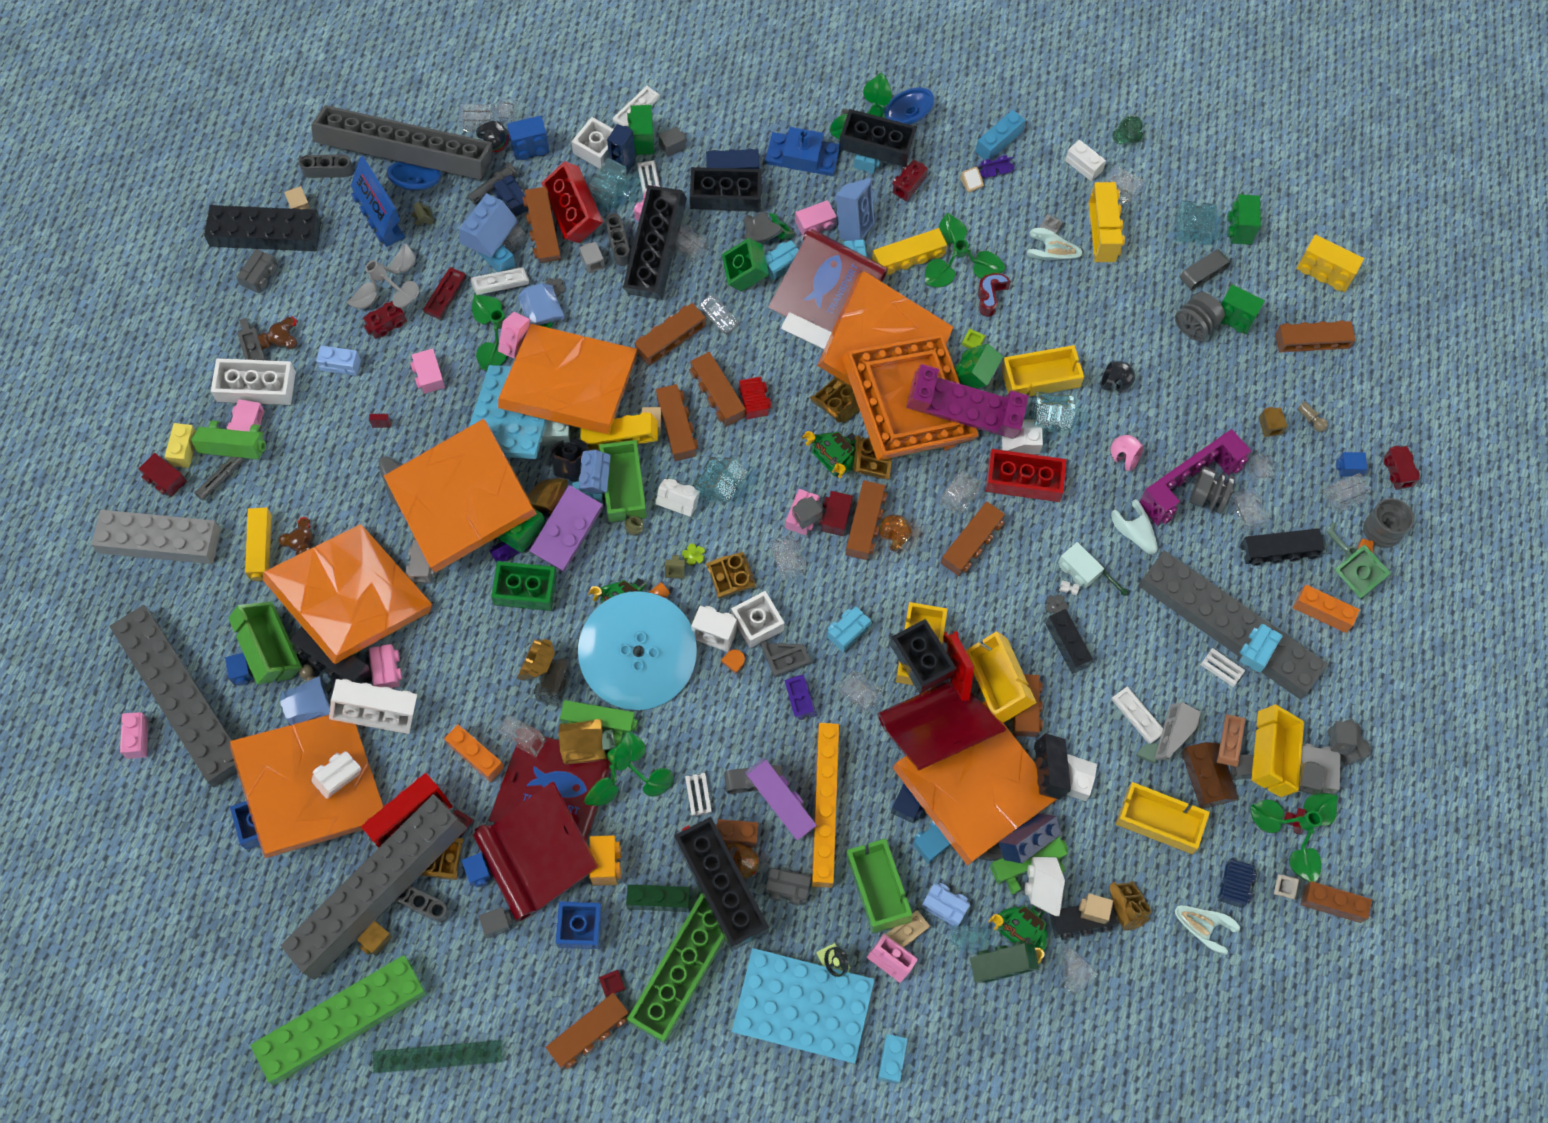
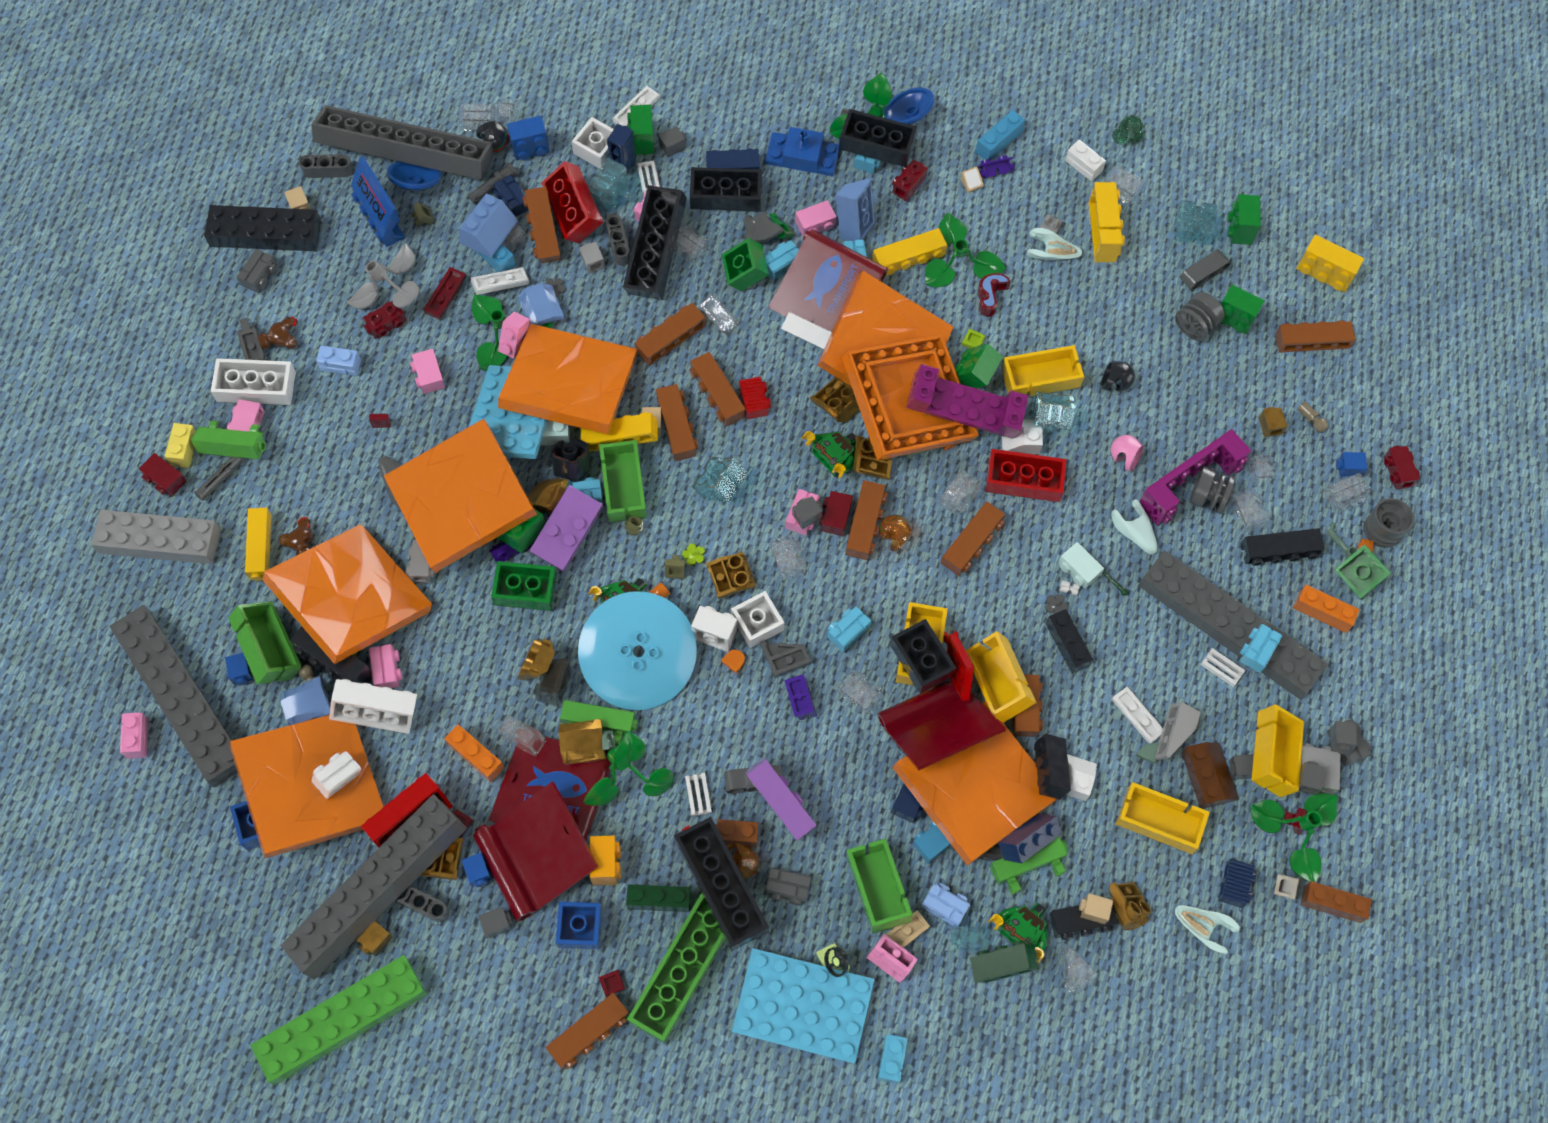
(437, 1056): clear green tile -> none
(594, 471): medium blue brick -> none
(677, 497): white brick -> none
(825, 805): light orange brick -> none
(1045, 884): white slope -> none
(1231, 740): nougat tile -> none

